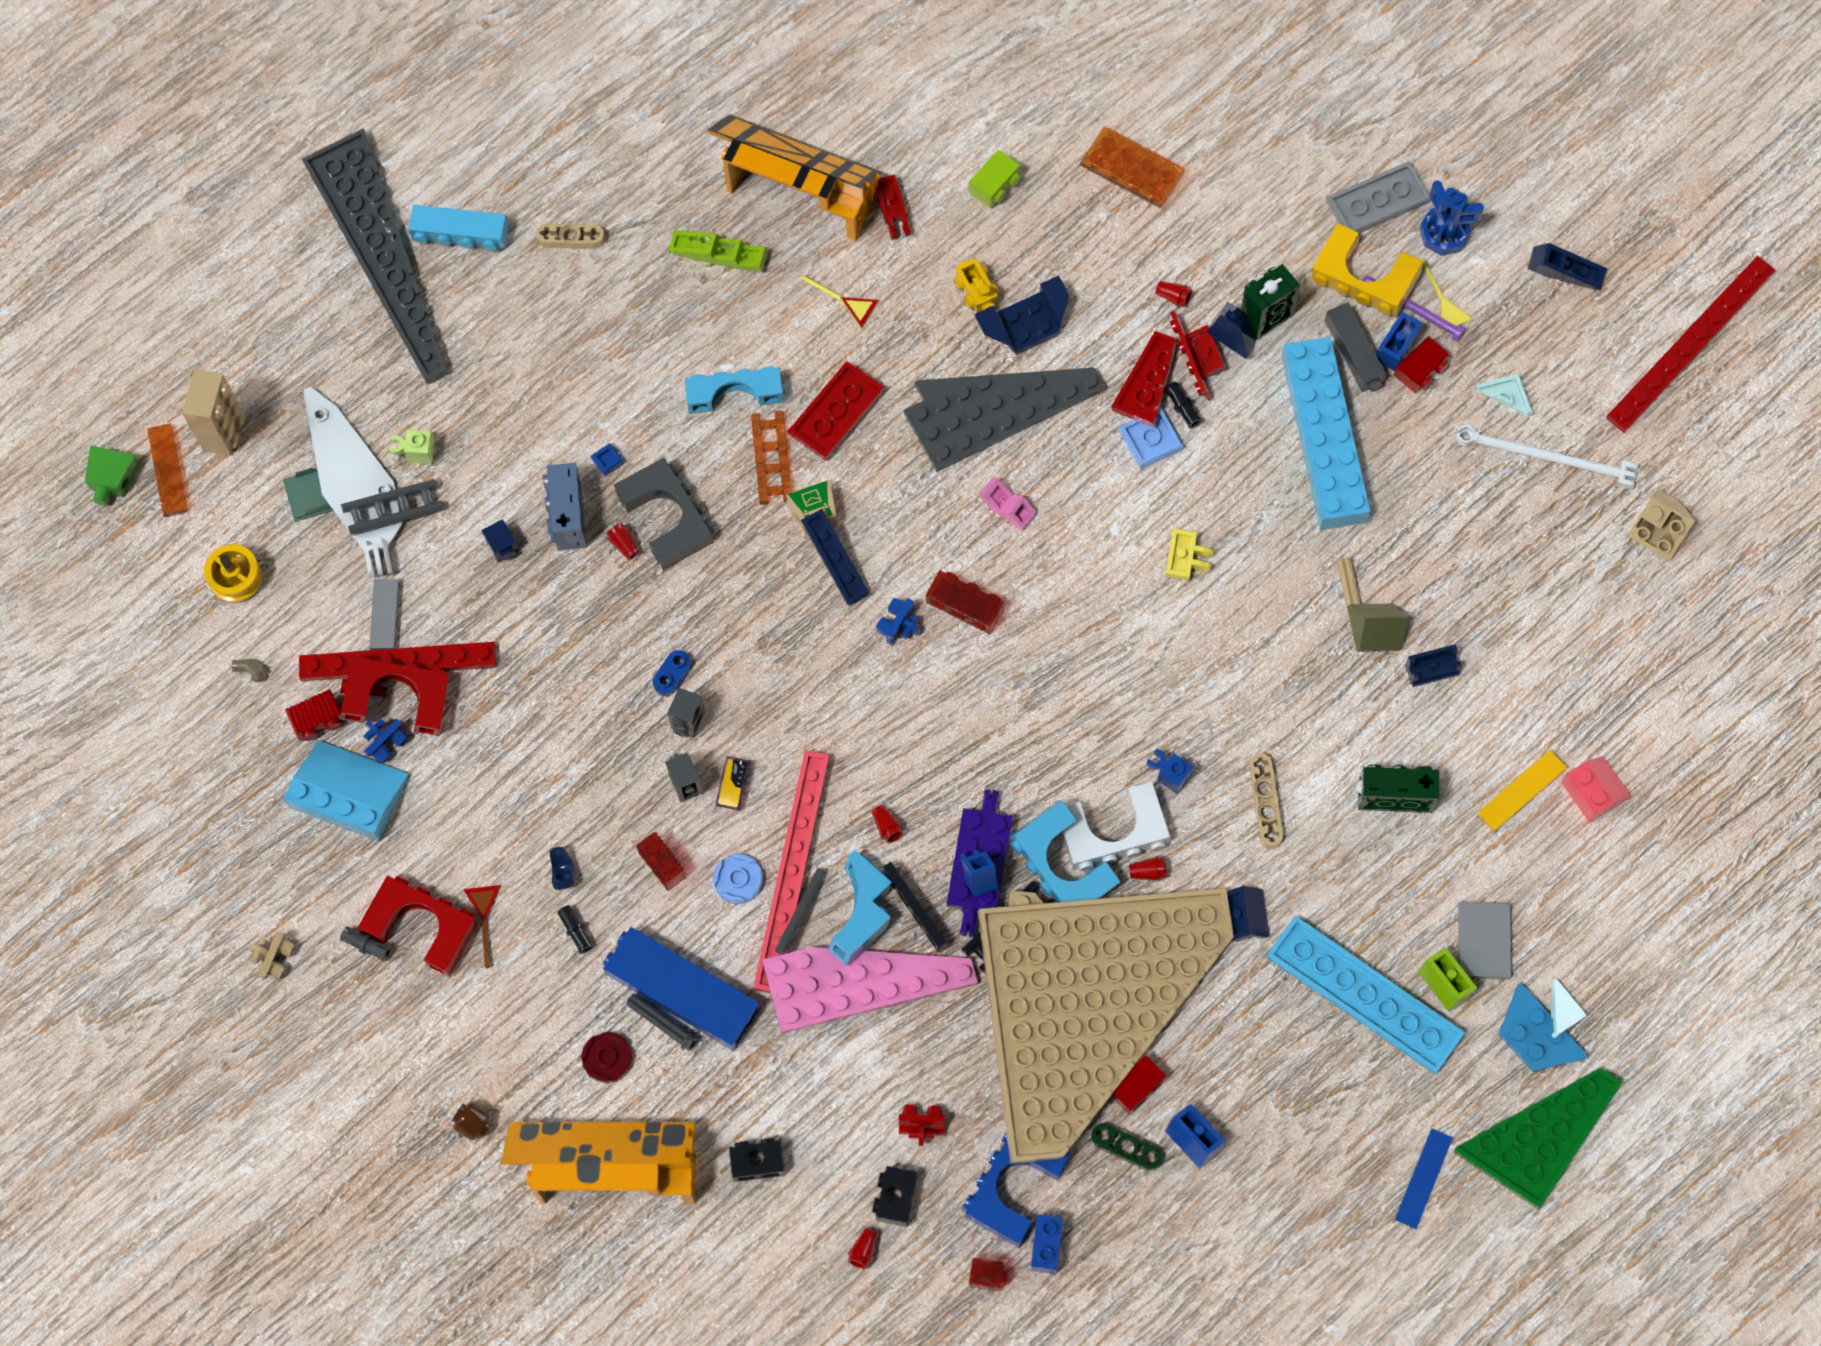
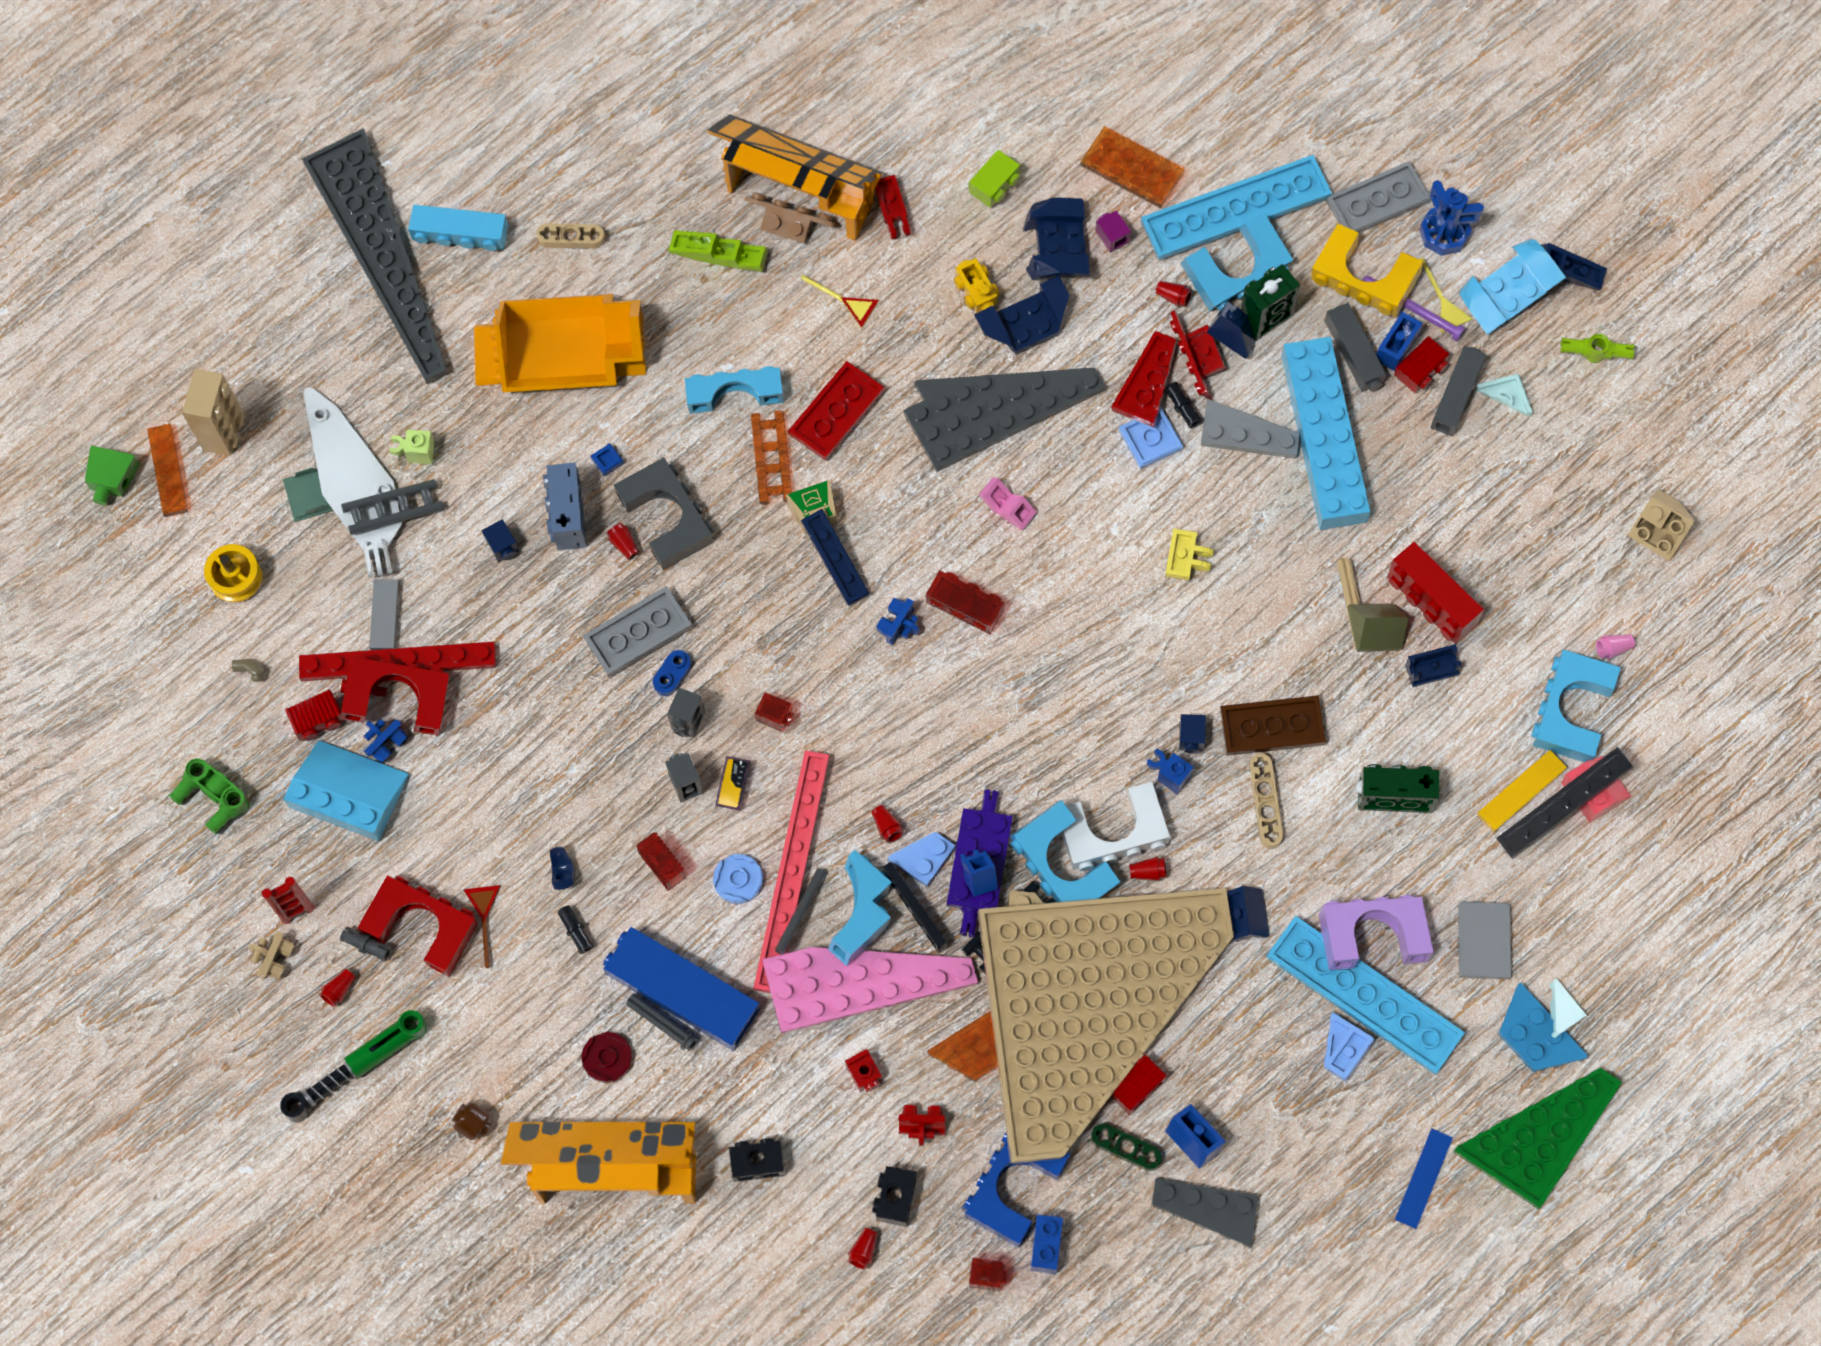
(214, 786): none -> bright green piece
(287, 900): none -> red bar
(336, 989): none -> red cone
(356, 1064): none -> piece
(560, 343): none -> light orange panel
(637, 631): none -> light grey plate
(774, 712): none -> clear red brick
(788, 221): none -> medium nougat bracket
(863, 1082): none -> red brick
(923, 858): none -> light blue wing
(969, 1049): none -> clear orange wing
(1058, 238): none -> dark blue piece
(1113, 231): none -> magenta brick
(1192, 733): none -> dark blue brick
(1210, 1208): none -> dark grey wing
(1219, 288): none -> medium azure arch
(1231, 206): none -> medium azure plate
(1242, 432): none -> light grey wing
(1272, 725): none -> reddish brown plate
(1345, 1047): none -> light blue wing
(1403, 915): none -> lavender arch
(1434, 593): none -> red brick
(1447, 979): lime brick -> none
(1458, 390): none -> dark grey brick
(1511, 286): none -> medium azure piece
(1554, 731): none -> medium azure arch
(1565, 802): none -> black tile
(1586, 350): none -> lime pin
(1613, 645): none -> bright pink cone
(1621, 473): white hinge -> none
(1690, 344): red plate -> none

